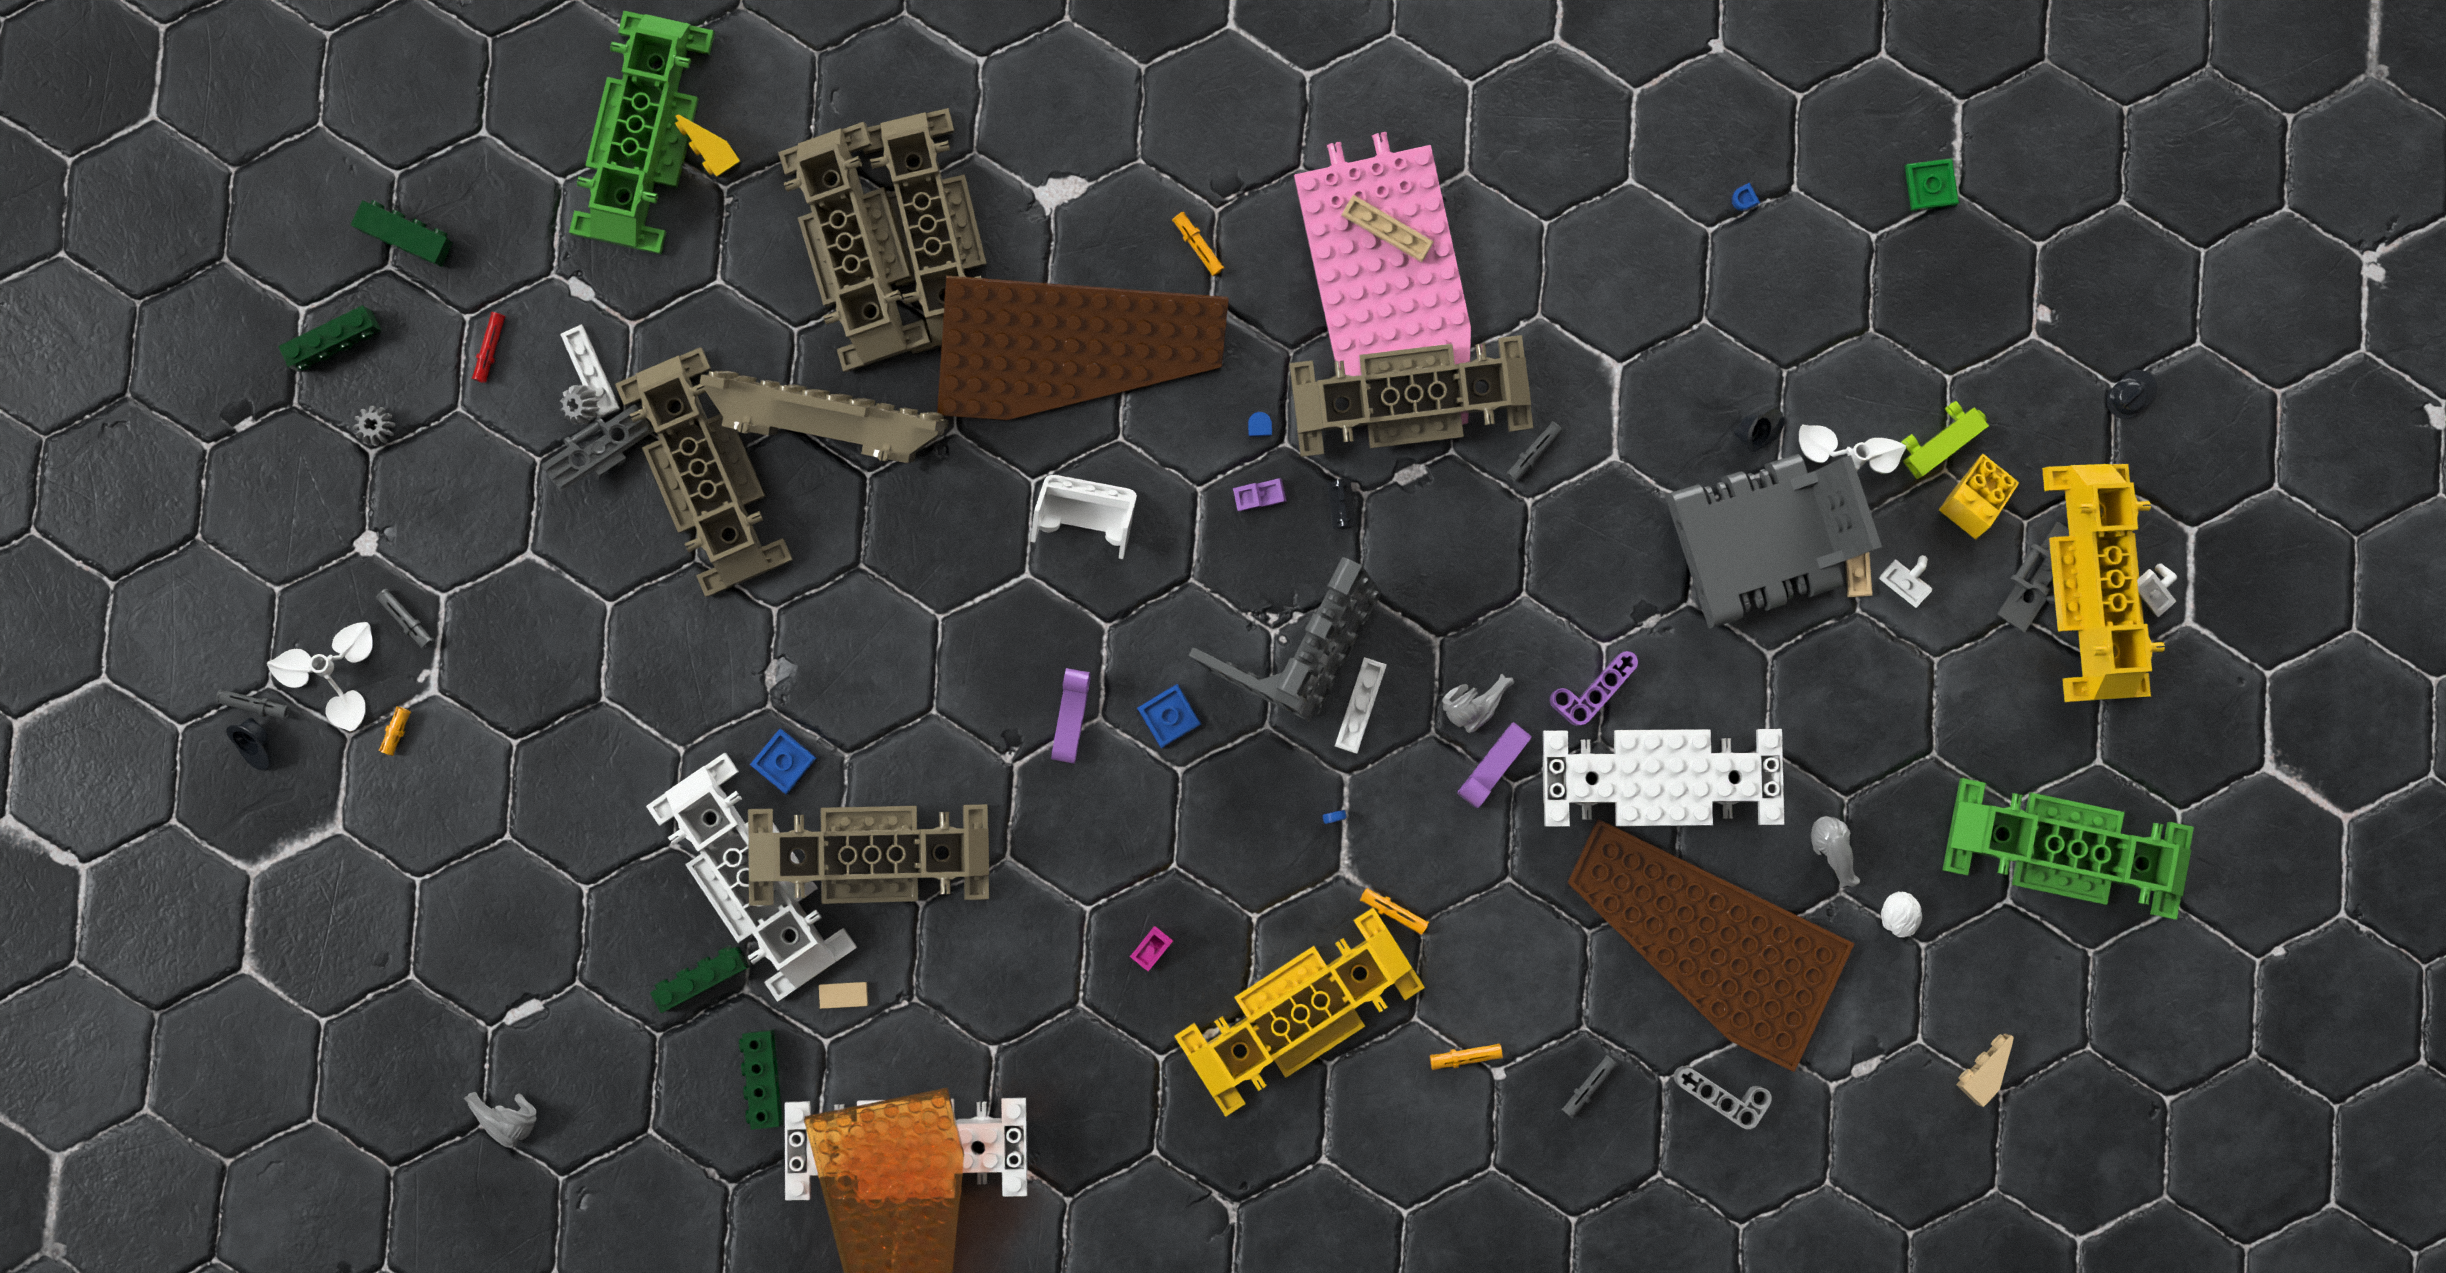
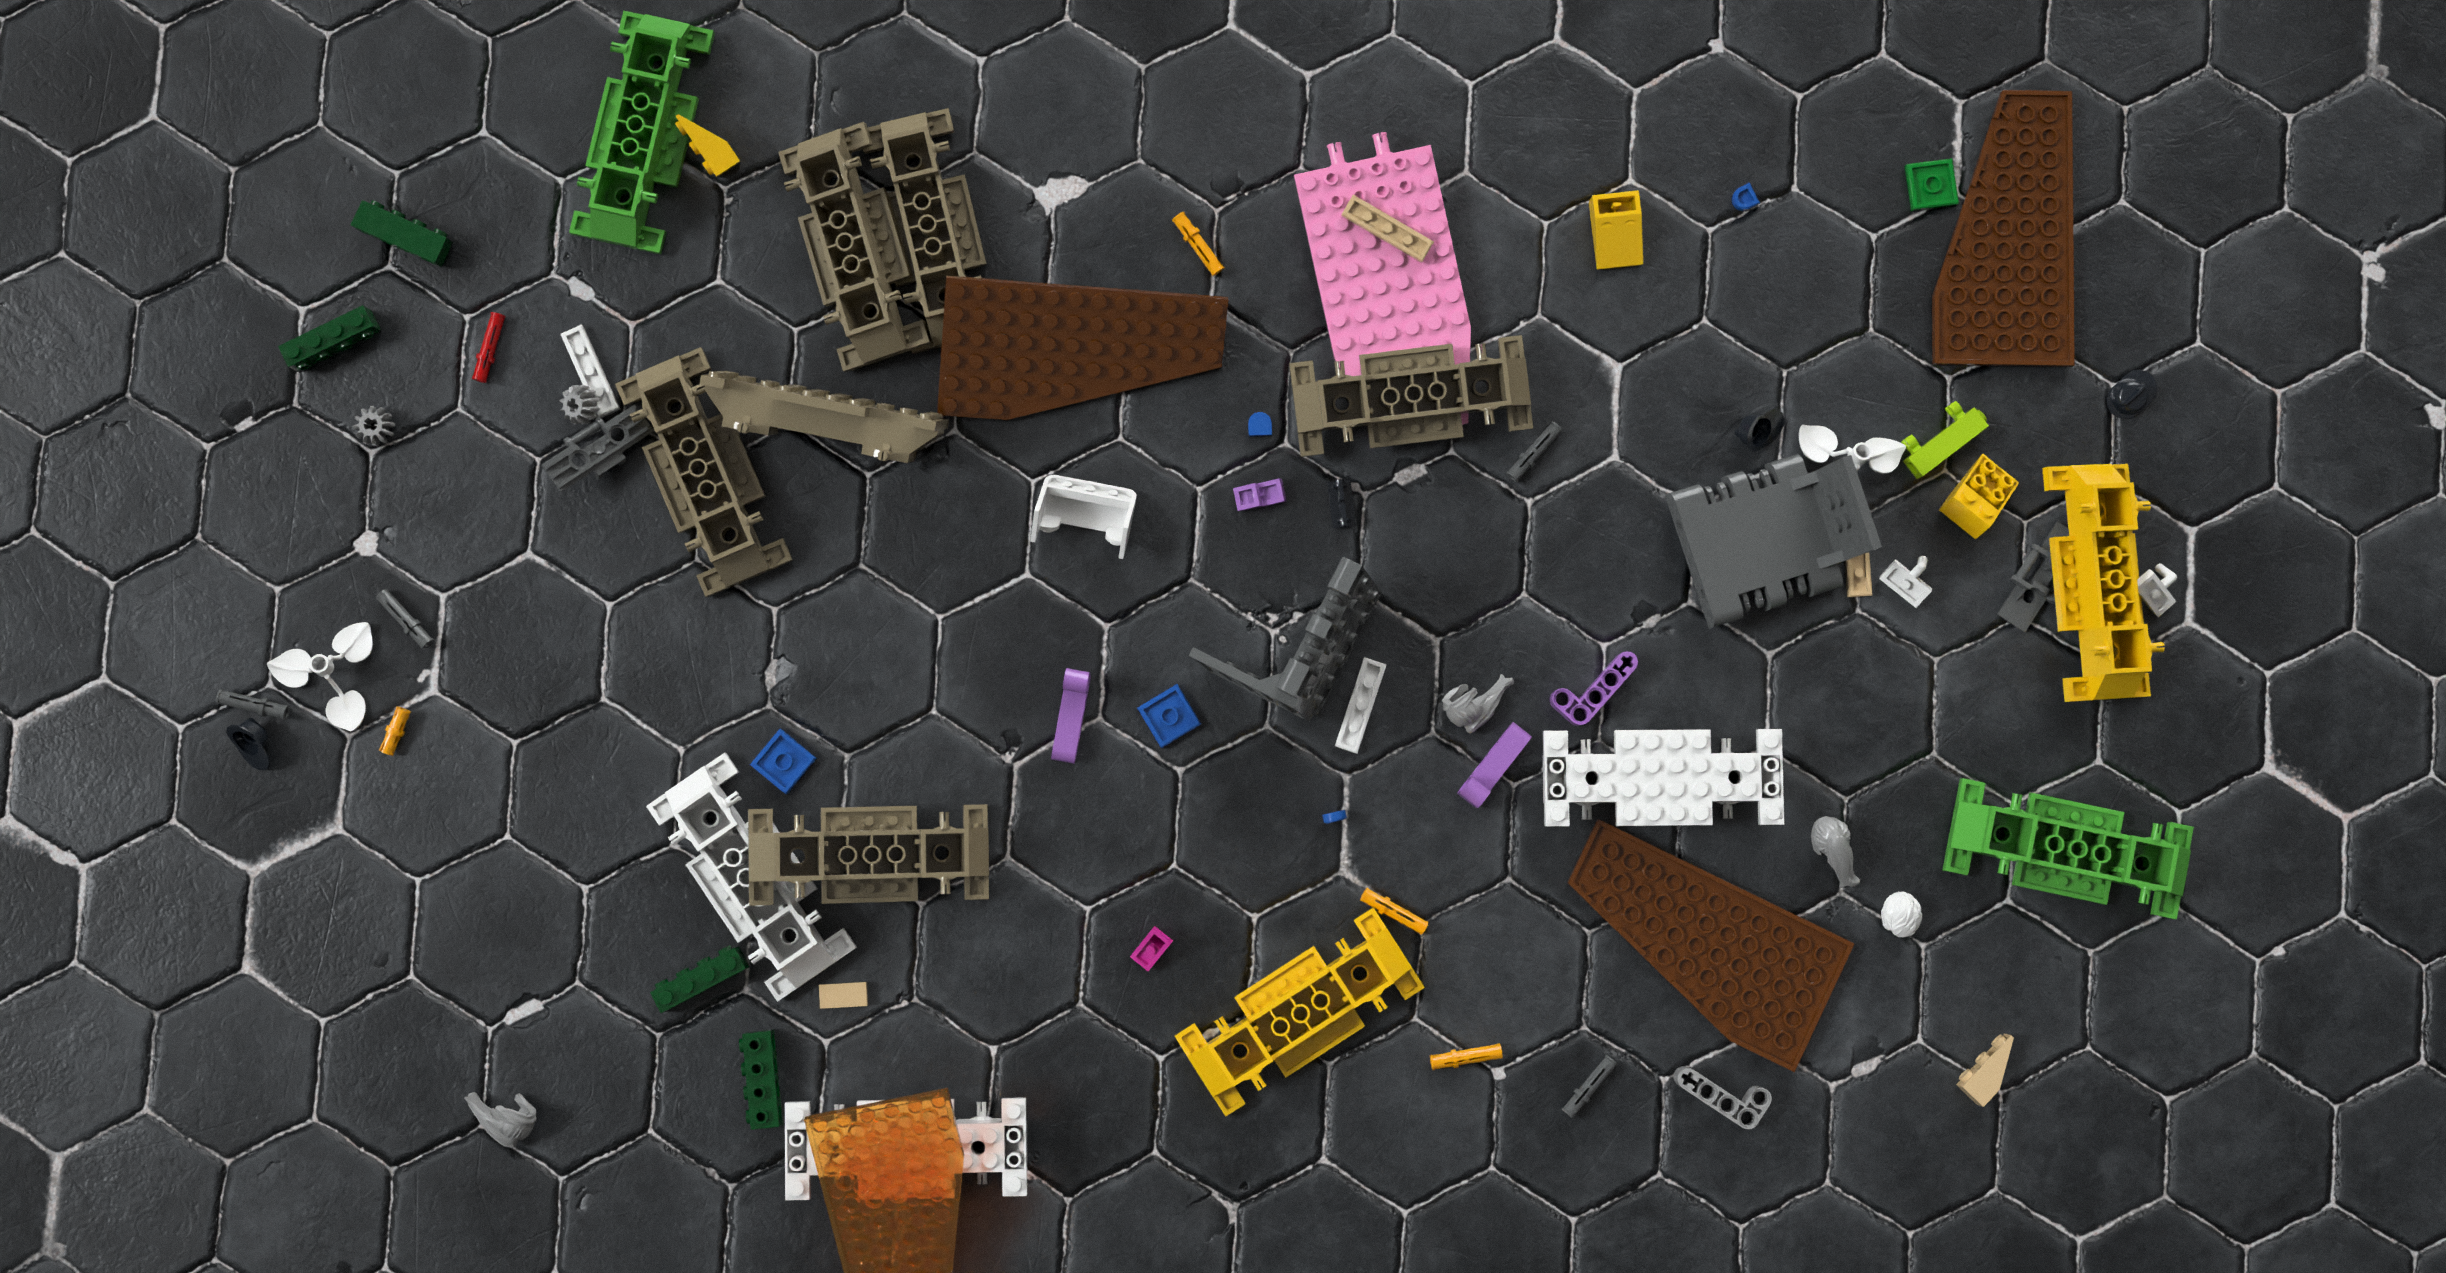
(1617, 229): none -> yellow slope
(2011, 254): none -> reddish brown wing

